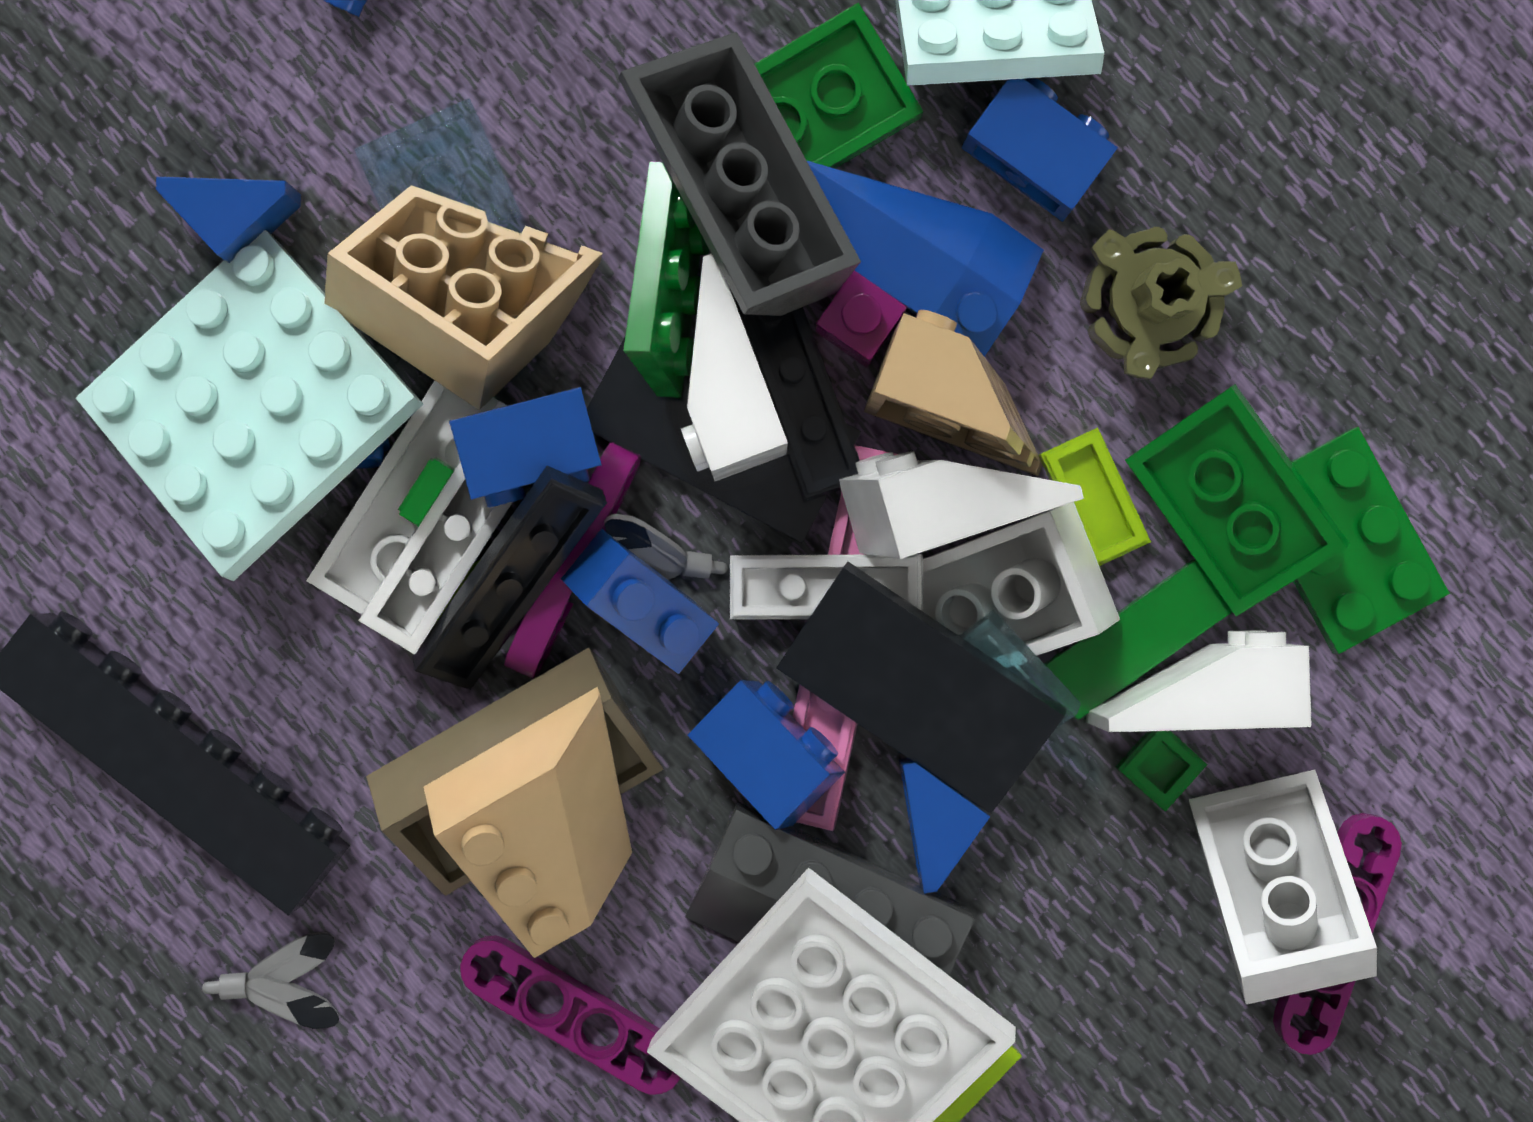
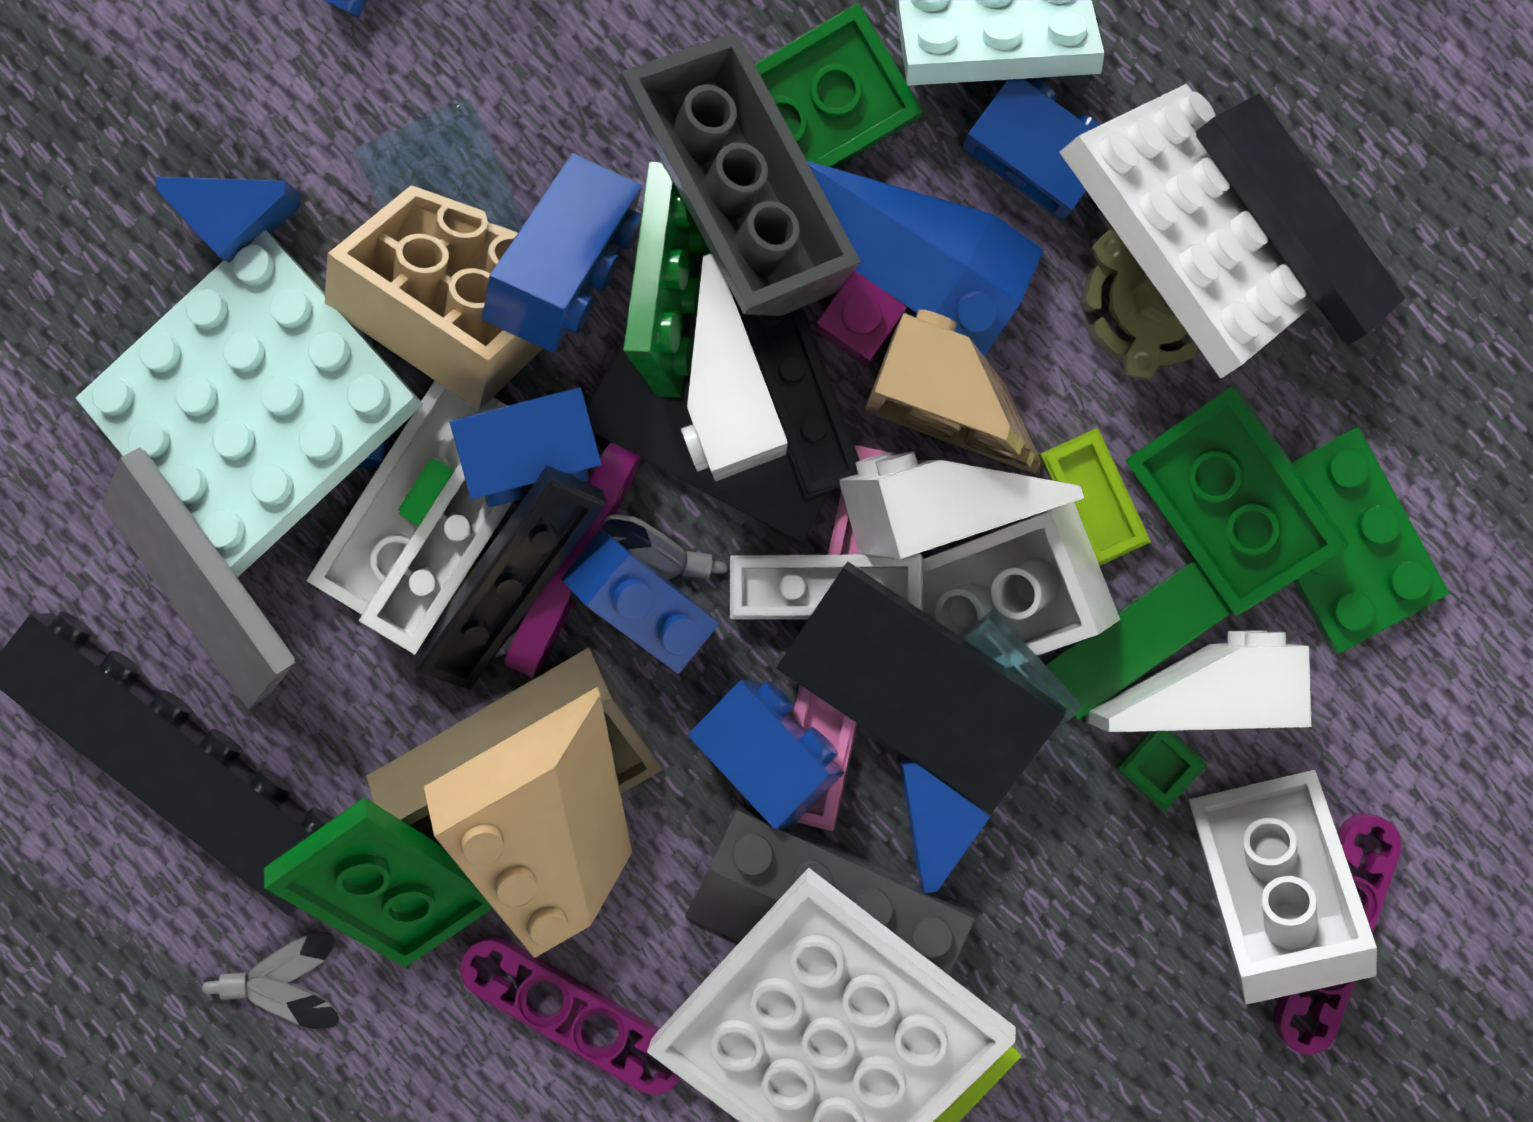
(196, 579): none -> light grey tile
(378, 883): none -> green plate
(563, 254): none -> brick
(1189, 227): none -> white plate
(1301, 217): none -> black tile

